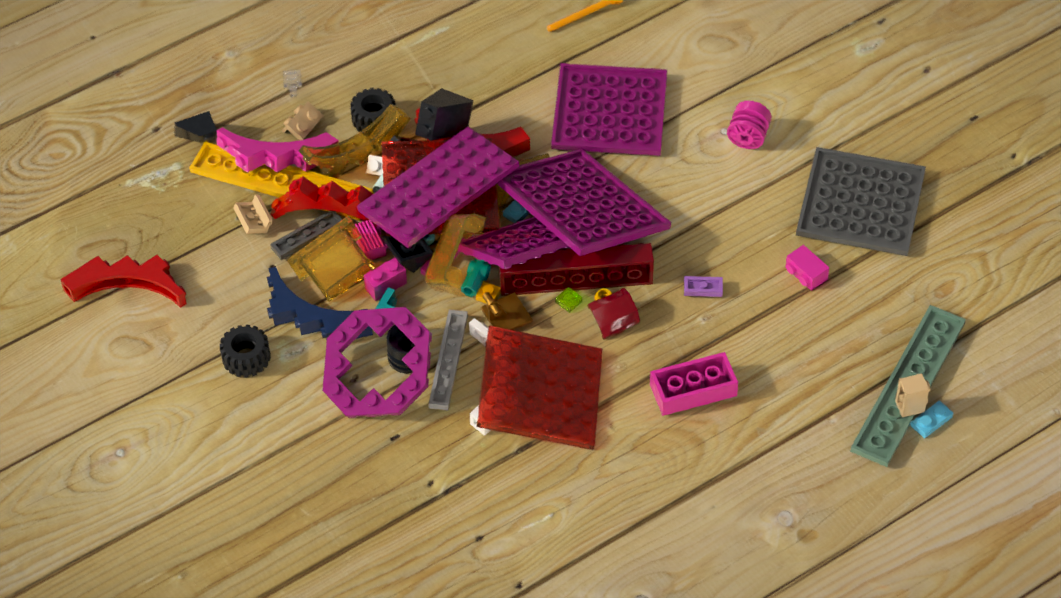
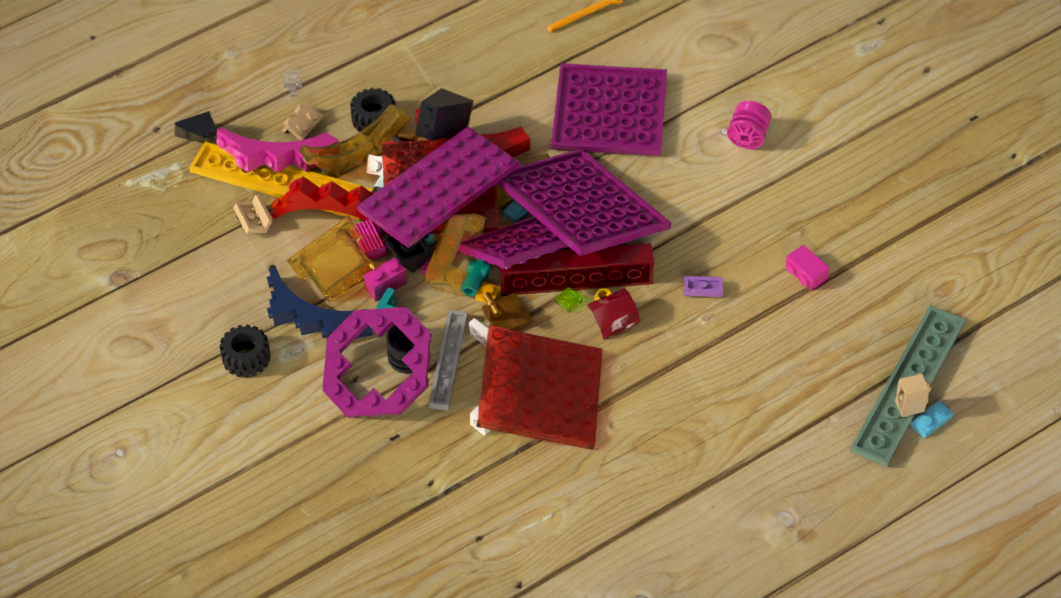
(99, 276): red arch -> none
(304, 235): dark grey plate -> none
(693, 383): dark pink brick -> none
(861, 201): dark grey plate -> none

